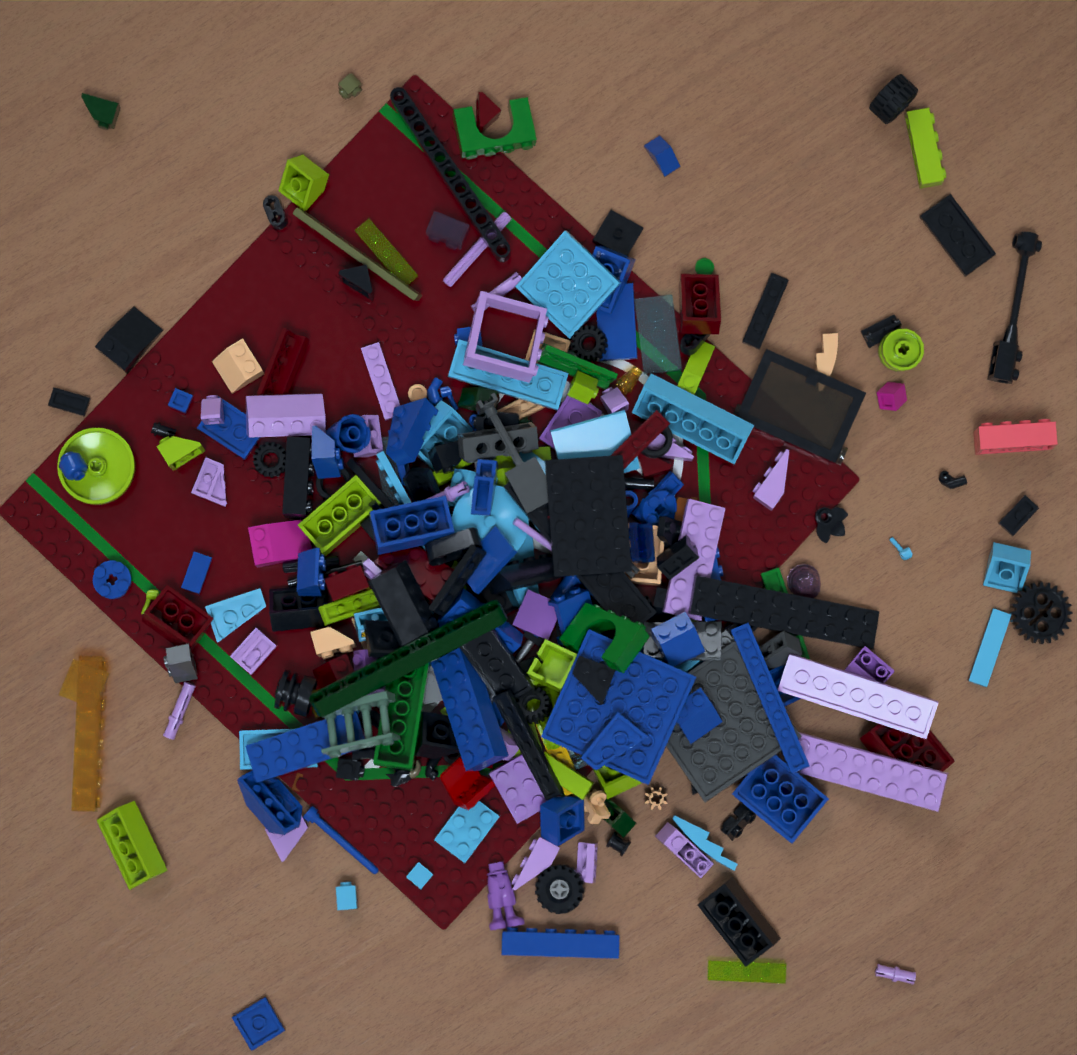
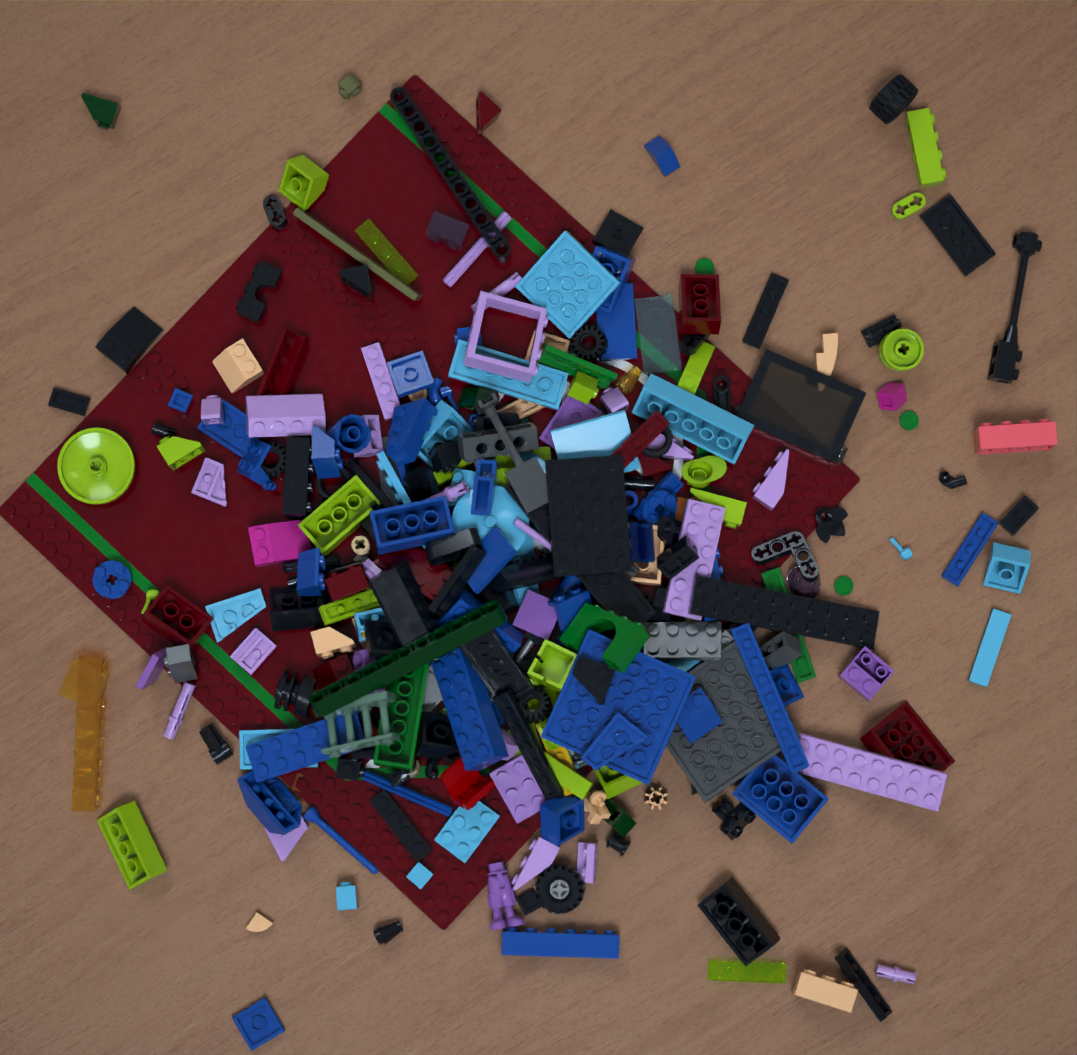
(73, 466): blue head -> none
(152, 669): none -> medium lavender tile
(196, 572): blue tile -> none
(217, 746): none -> black piece
(251, 464): none -> blue plate
(259, 923): none -> light nougat tile
(263, 277): none -> black arch
(362, 542): none -> tan pin
(387, 932): none -> black cone
(401, 826): none -> black plate
(408, 793): none -> blue axle
(410, 374): none -> plate
(473, 143): green arch -> none
(528, 902): none -> black tile
(677, 640): blue slope -> none
(684, 849): lavender slope -> none
(698, 837): medium azure slope -> none
(703, 471): none -> lime piece
(722, 397): none -> black piece
(723, 810): none -> black wheel
(733, 508): none -> lime slope
(794, 549): none -> black beam
(825, 990): none -> light nougat brick
(843, 586): none -> green piece
(858, 696): lavender plate -> none
(863, 984): none -> black tile
(906, 203): none -> lime beam
(909, 420): none -> green piece
(969, 549): none -> blue tile
(1052, 625): black gear -> none

